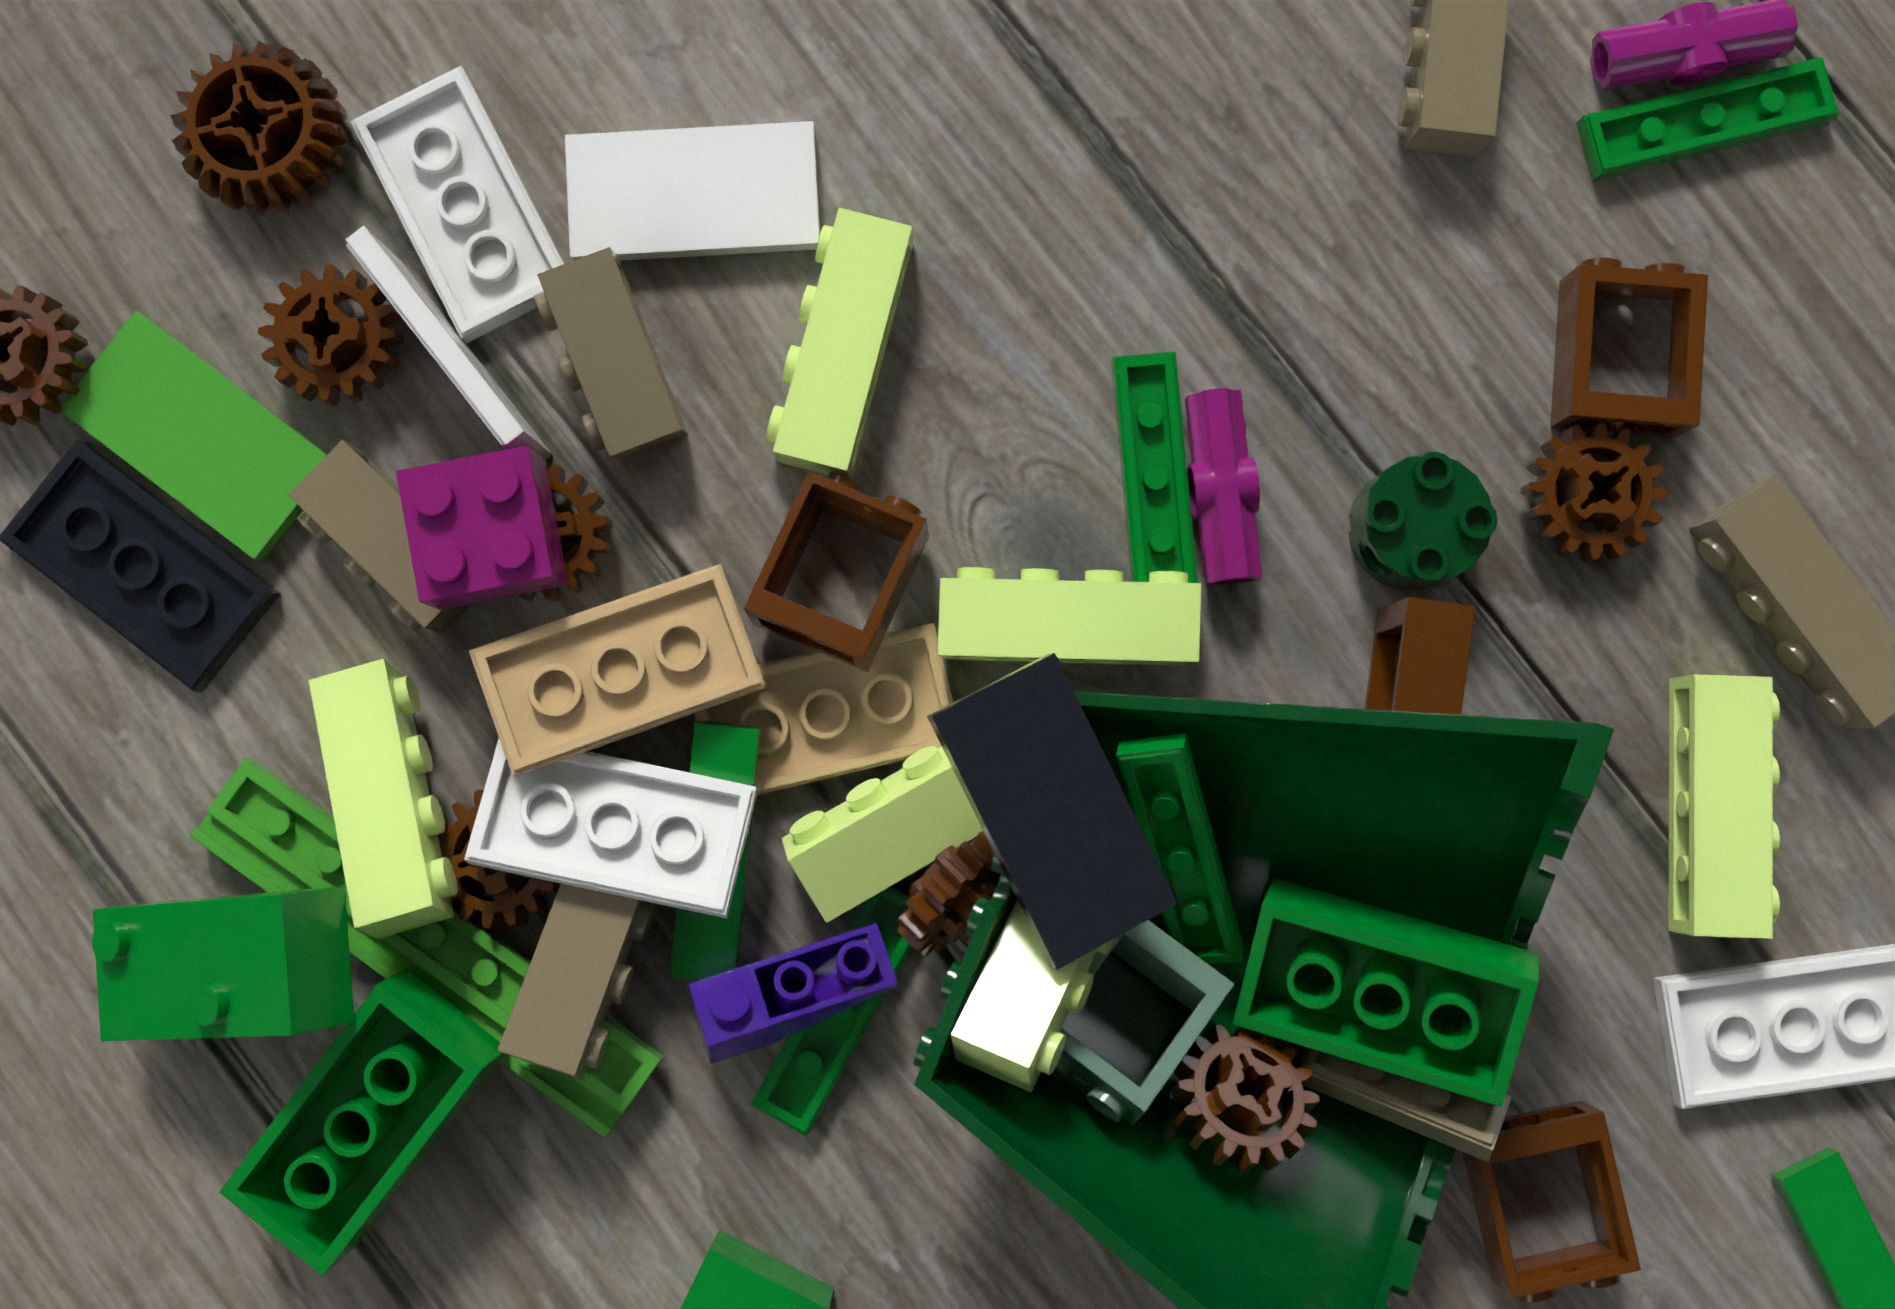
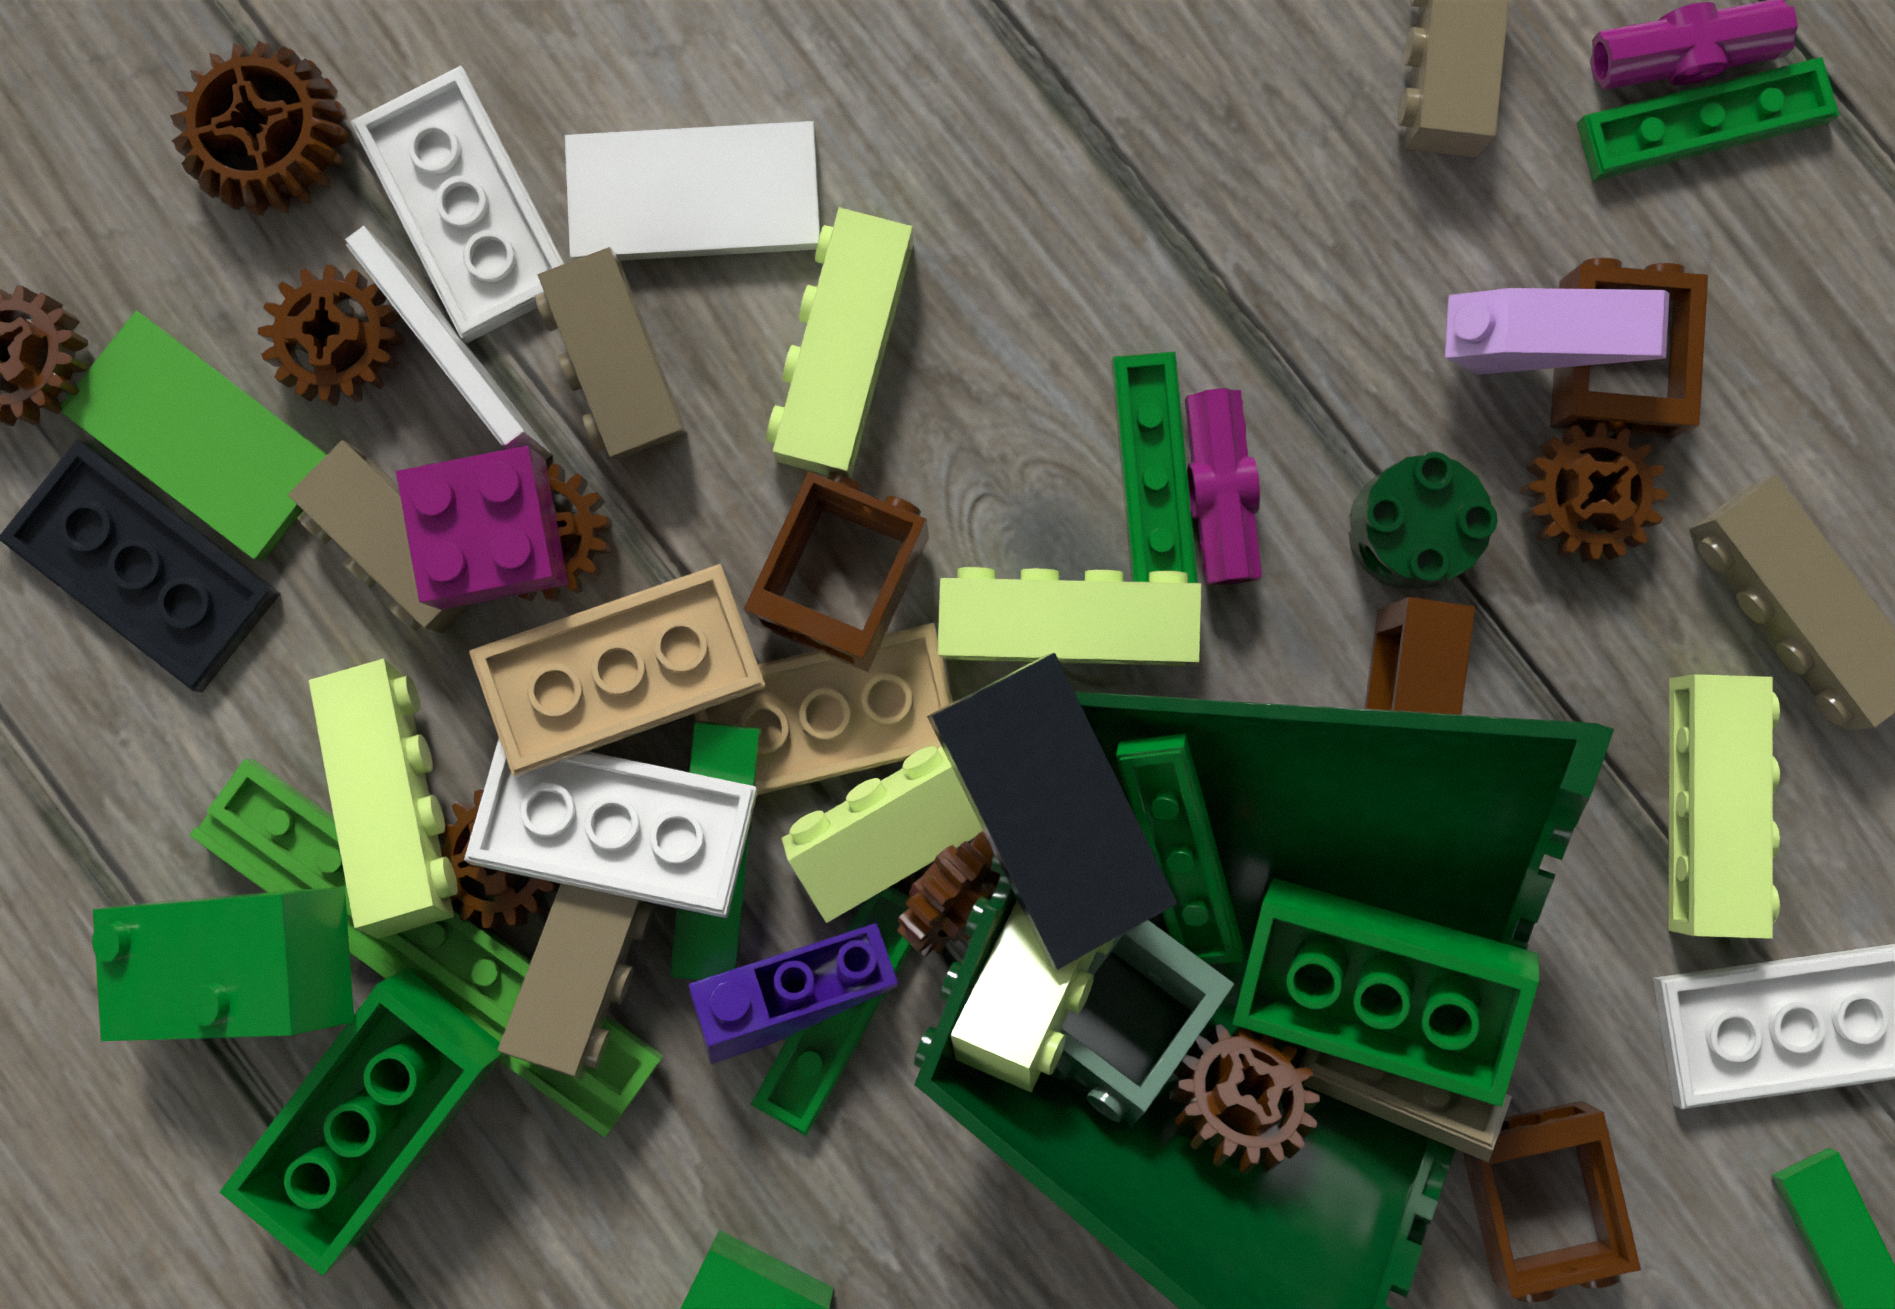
(1554, 328): none -> lavender slope

